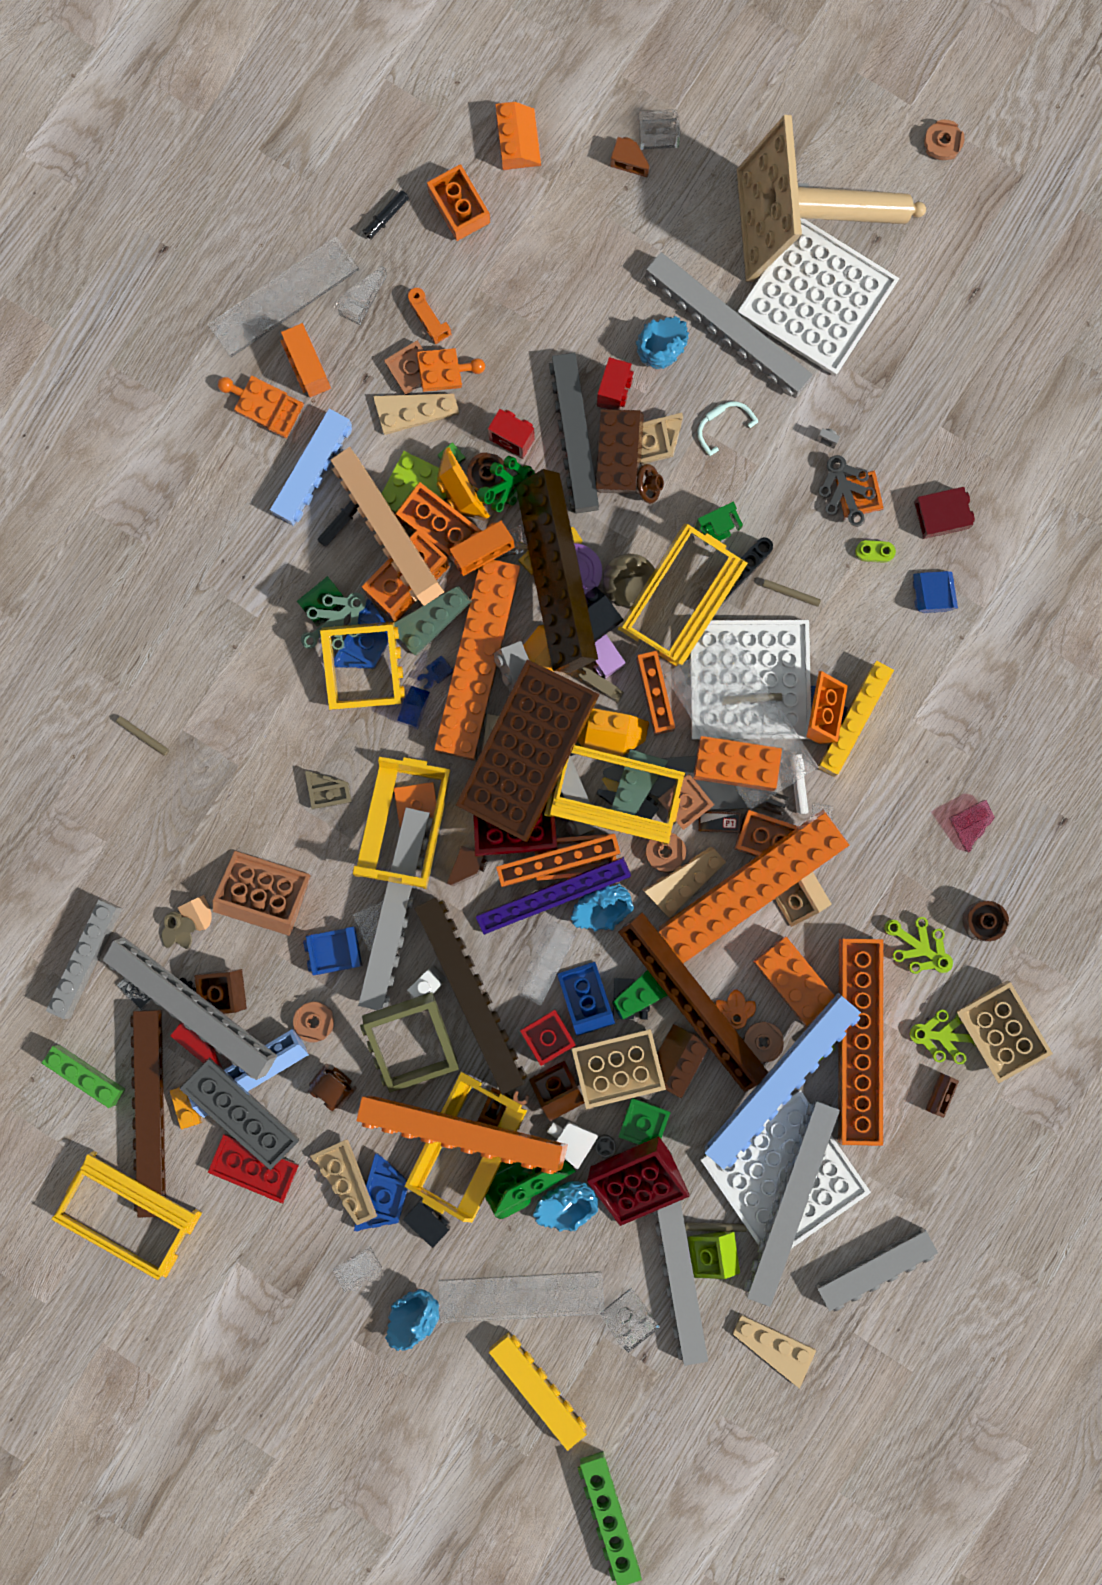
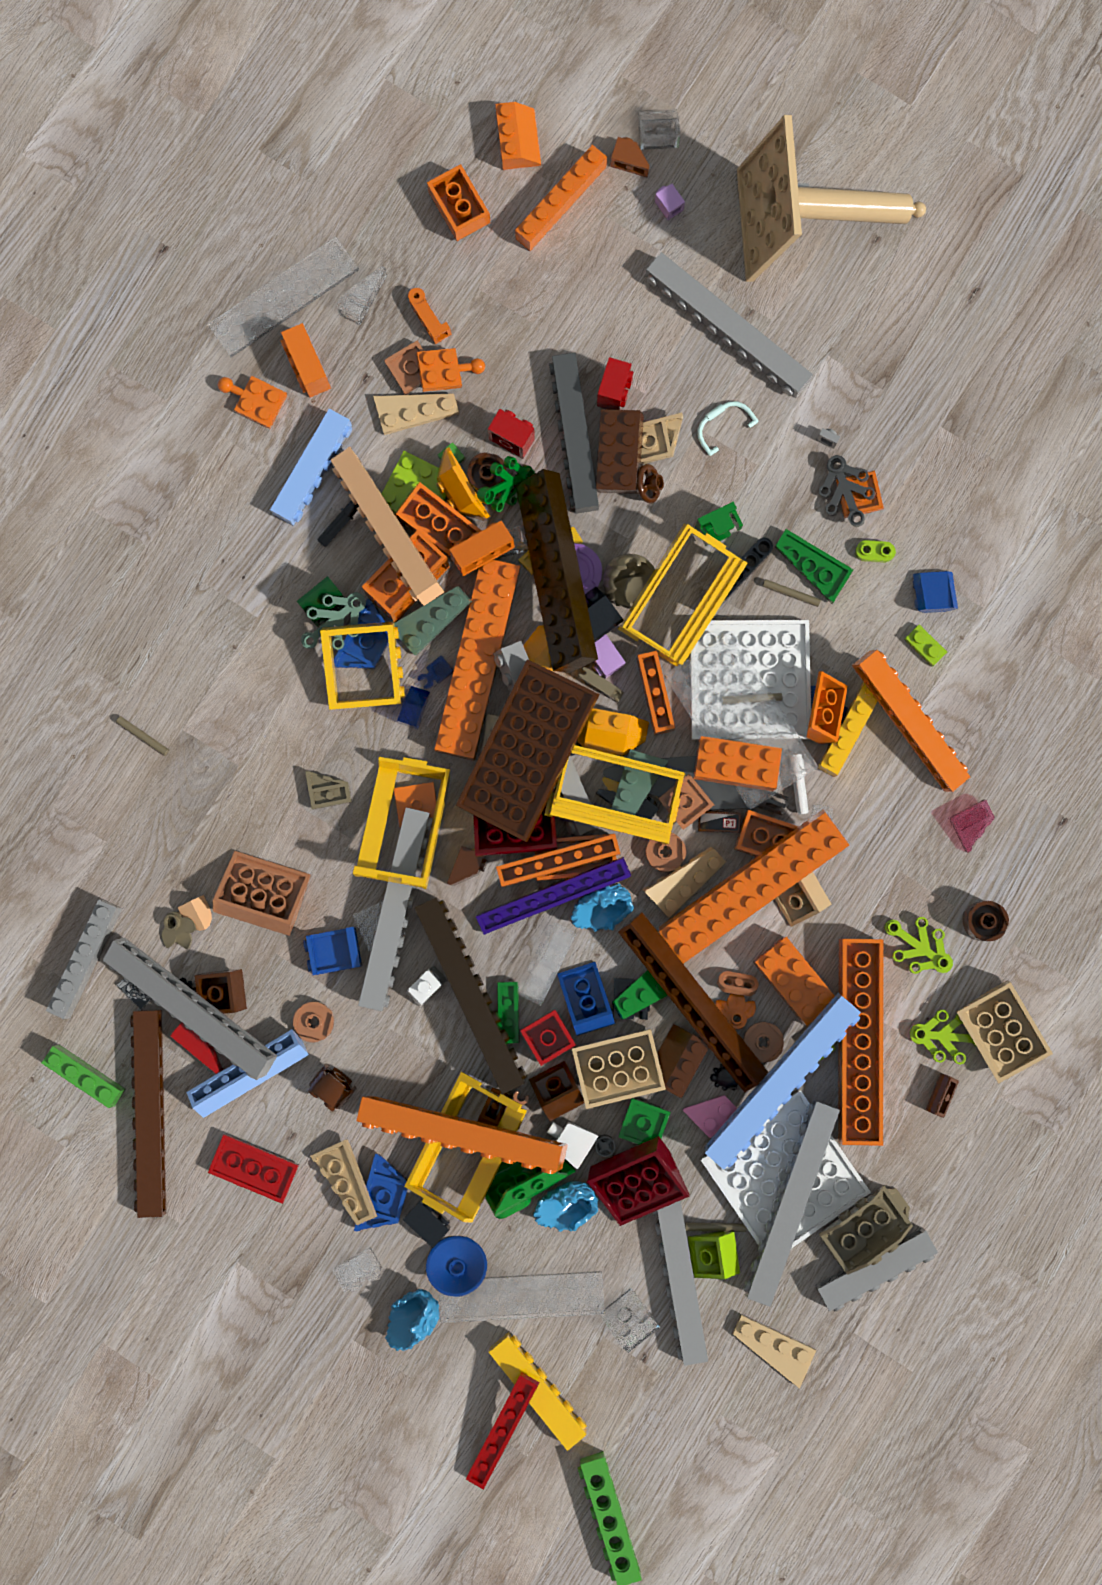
(137, 1194): yellow piece -> none
(185, 1113): light orange plate -> none
(239, 1113): dark grey plate -> none
(286, 416): orange plate -> none
(386, 214): black axle -> none
(399, 1011): olive window -> none
(456, 1266): none -> blue hat
(502, 1430): none -> red plate
(509, 1009): none -> green plate
(561, 198): none -> orange brick
(662, 342): dark azure hair -> none
(669, 201): none -> lavender brick
(711, 1114): none -> bright pink wing
(723, 1078): none -> black piece
(737, 982): none -> nougat plate
(817, 566): none -> green wing
(818, 298): white plate -> none
(868, 1230): none -> dark tan slope
(911, 720): none -> orange brick
(925, 645): none -> lime plate
(936, 148): nougat plate -> none
(944, 512): dark red brick -> none

